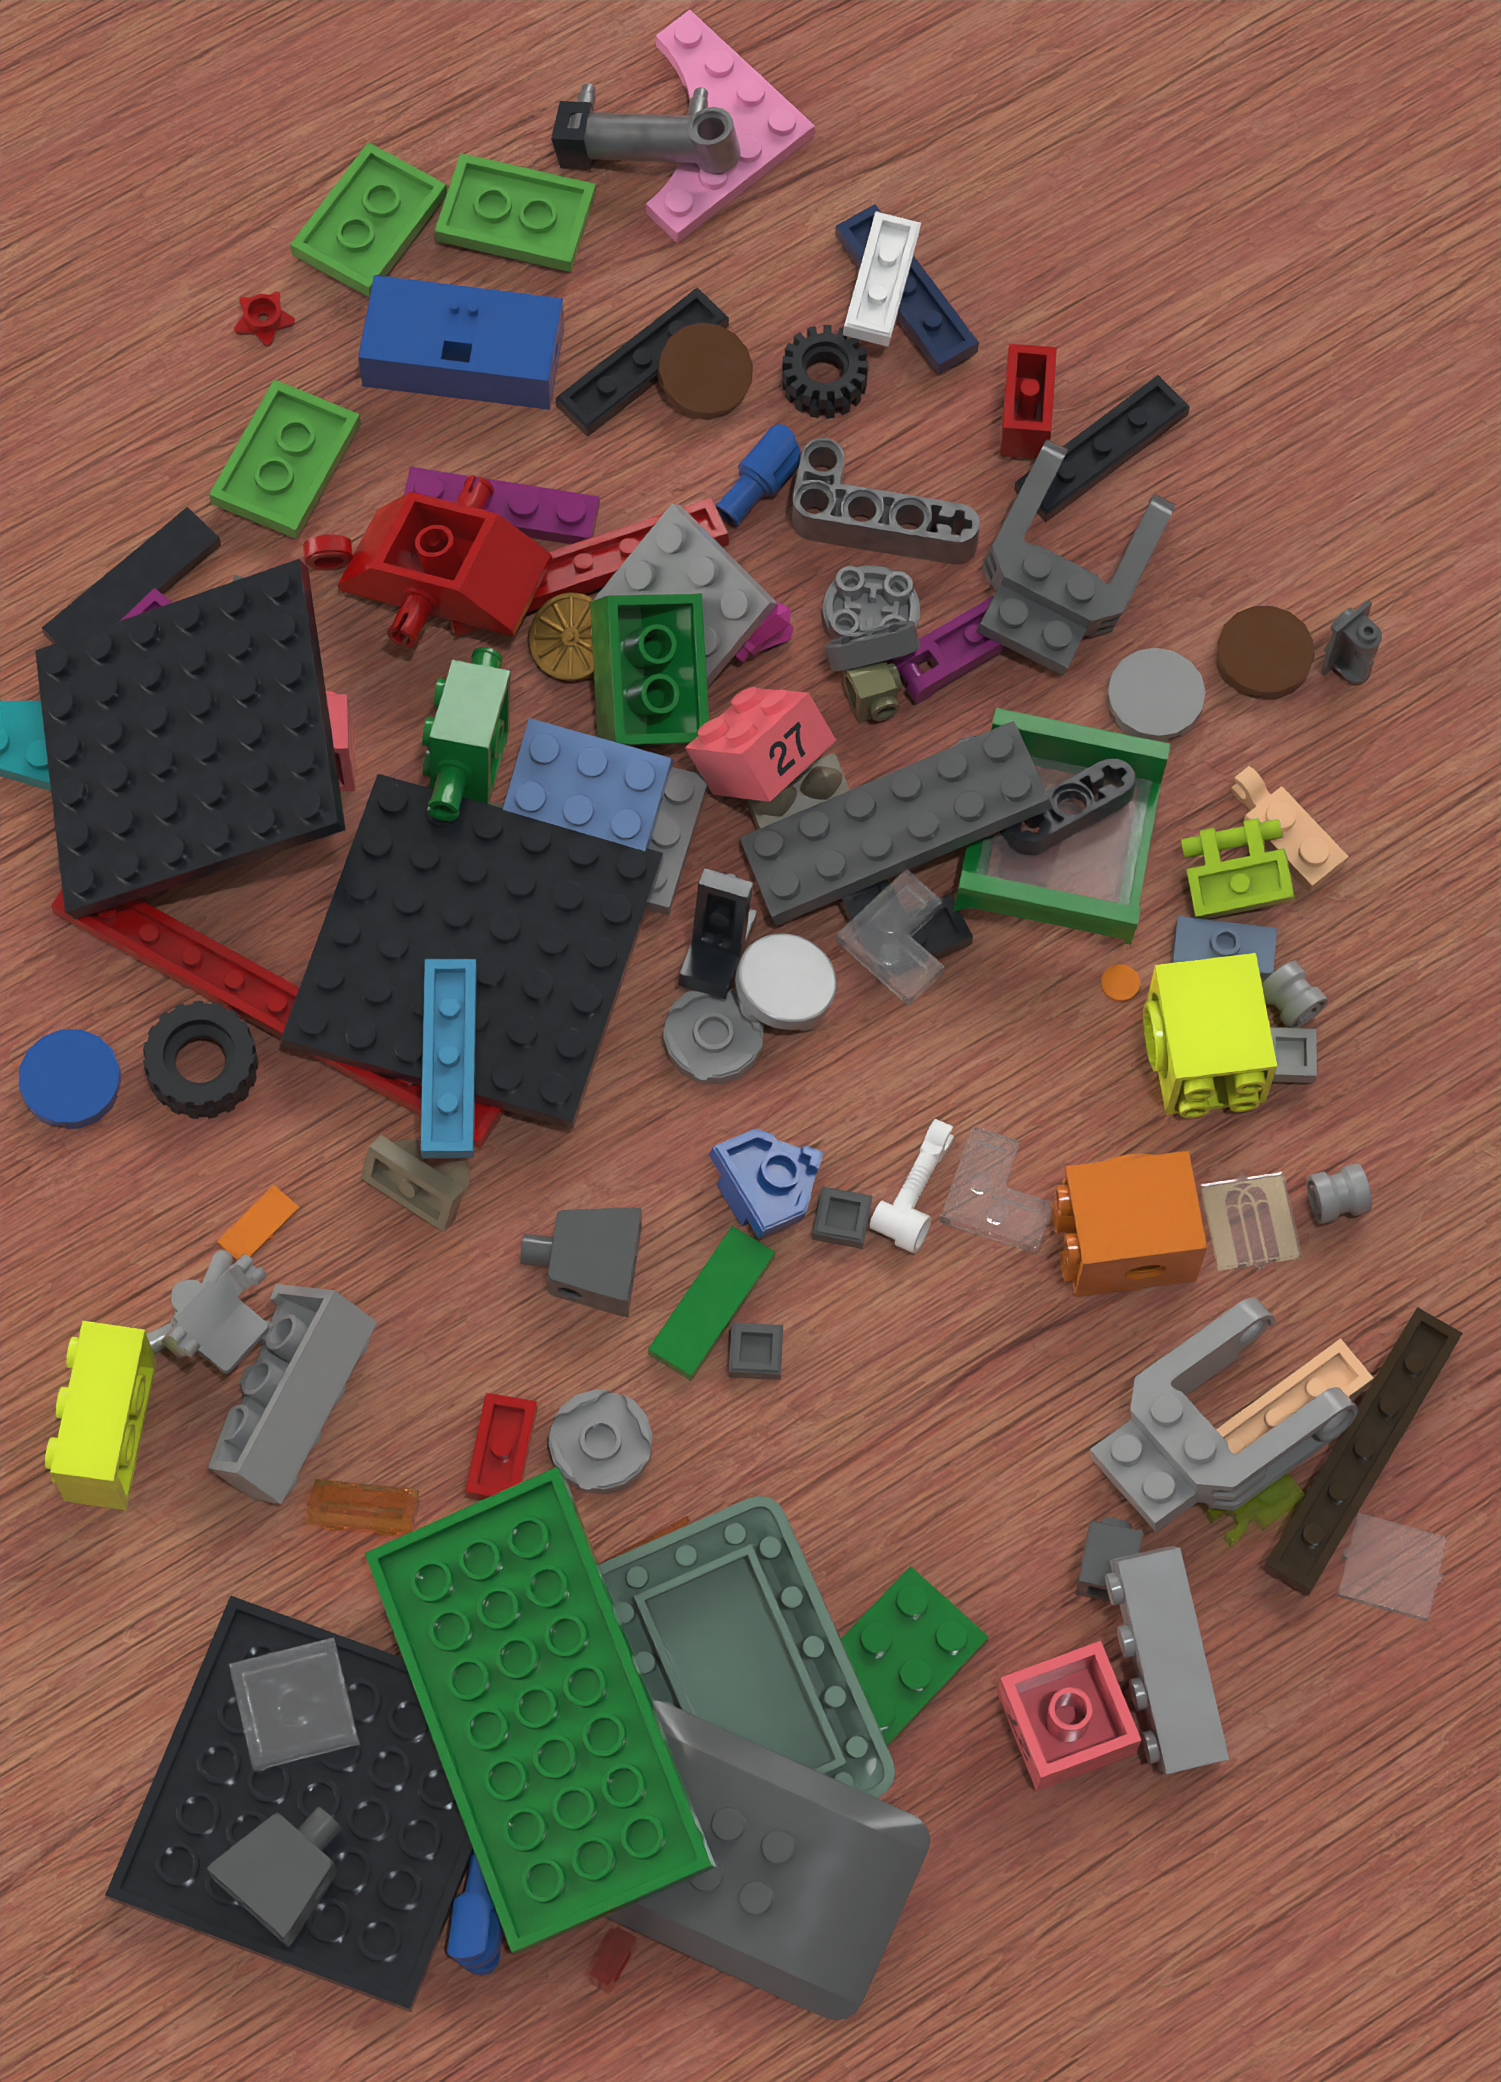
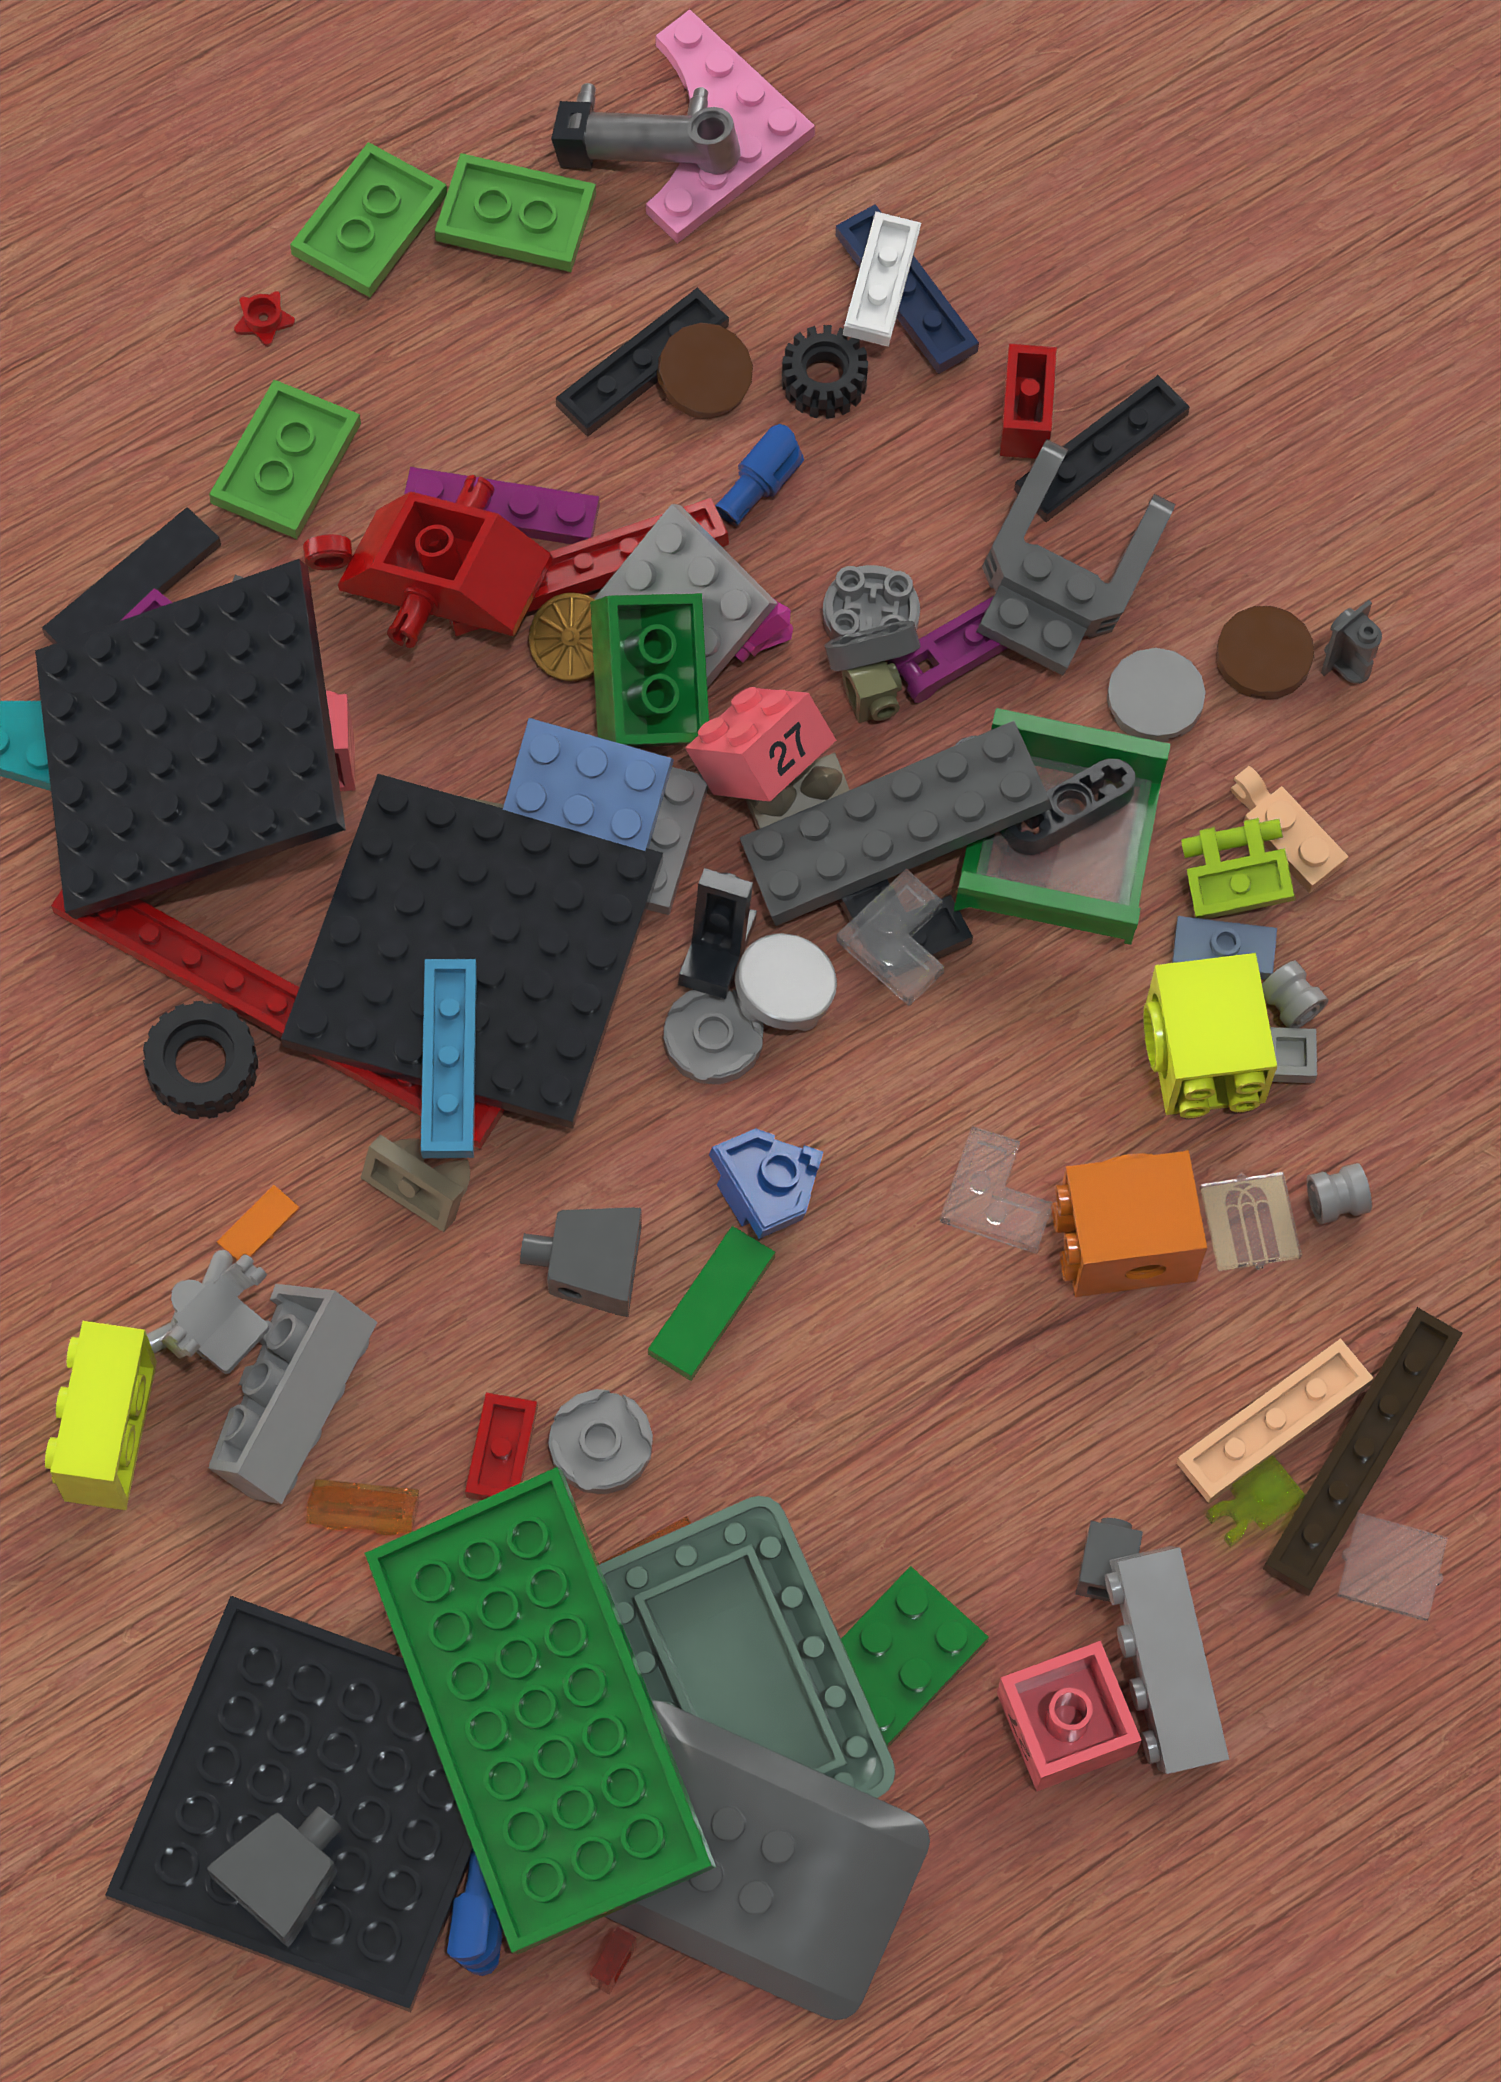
(70, 1078): blue tile -> none
(294, 1704): clear tile -> none
(461, 342): blue brick -> none
(467, 733): green brick -> none
(756, 1351): dark grey tile -> none
(842, 1217): dark grey tile -> none
(885, 509): flat silver beam -> none
(901, 1220): white brick -> none
(1120, 983): orange piece -> none
(1175, 1456): light grey plate -> none

